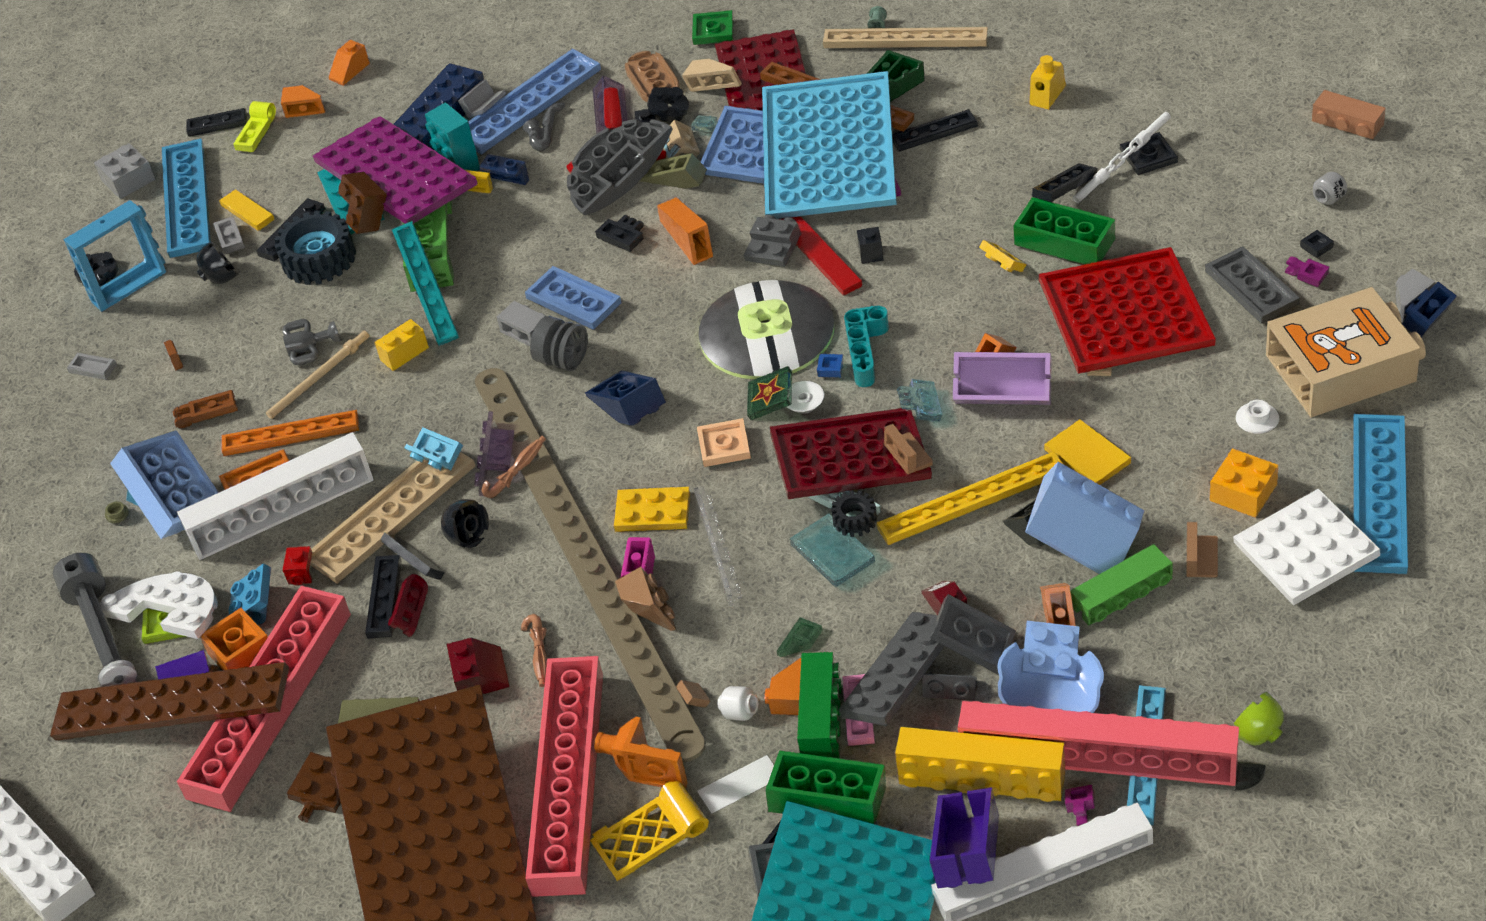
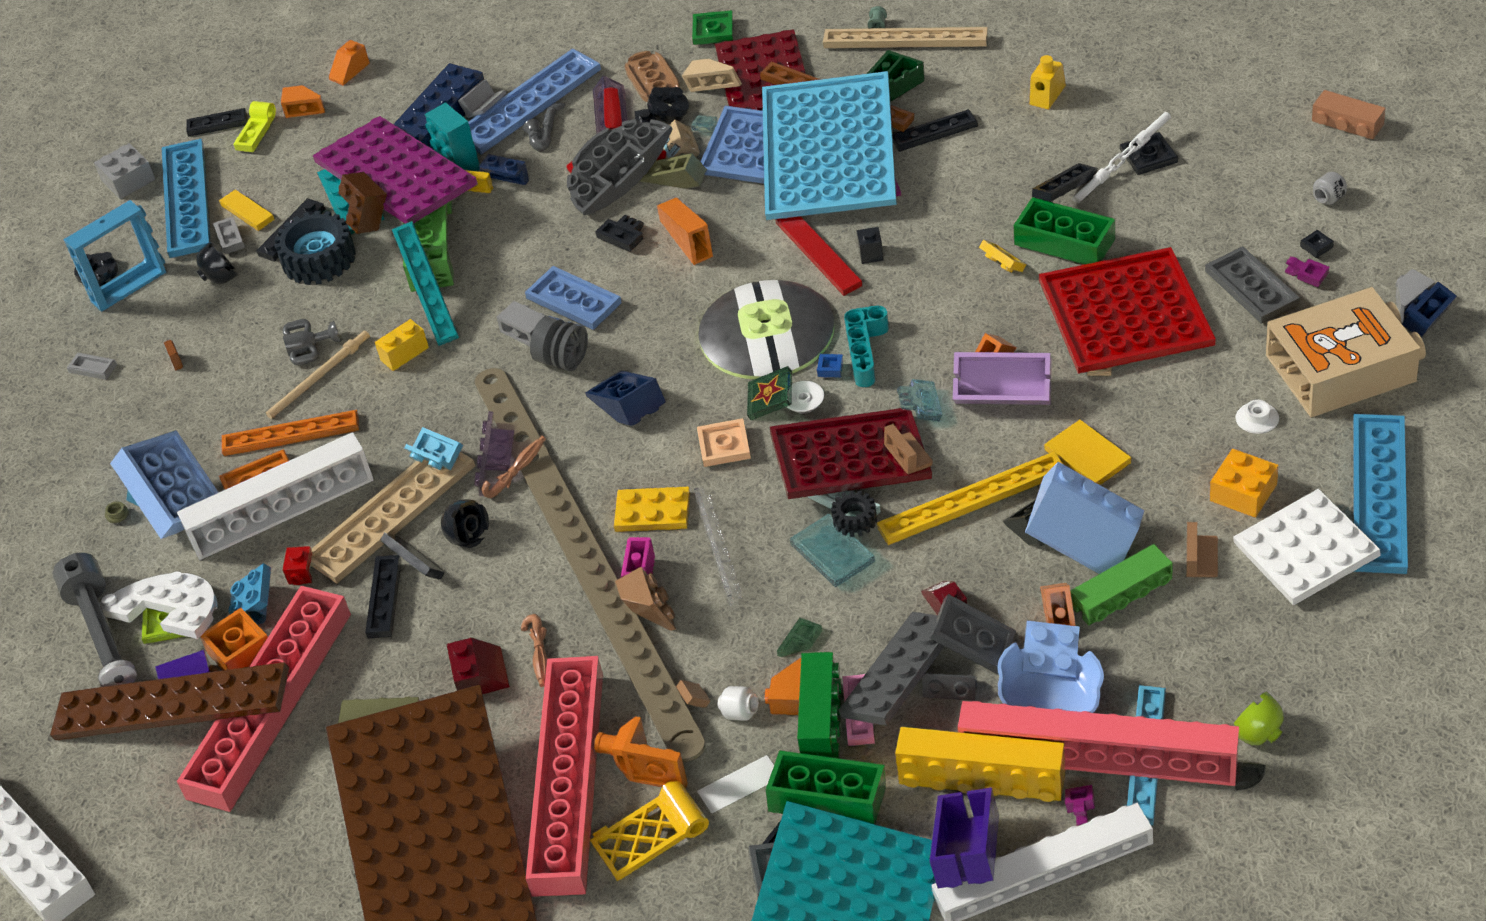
(205, 409): dark orange hinge -> none
(315, 786): reddish brown plate -> none
(409, 604): dark red plate -> none
(772, 240): dark grey plate -> none

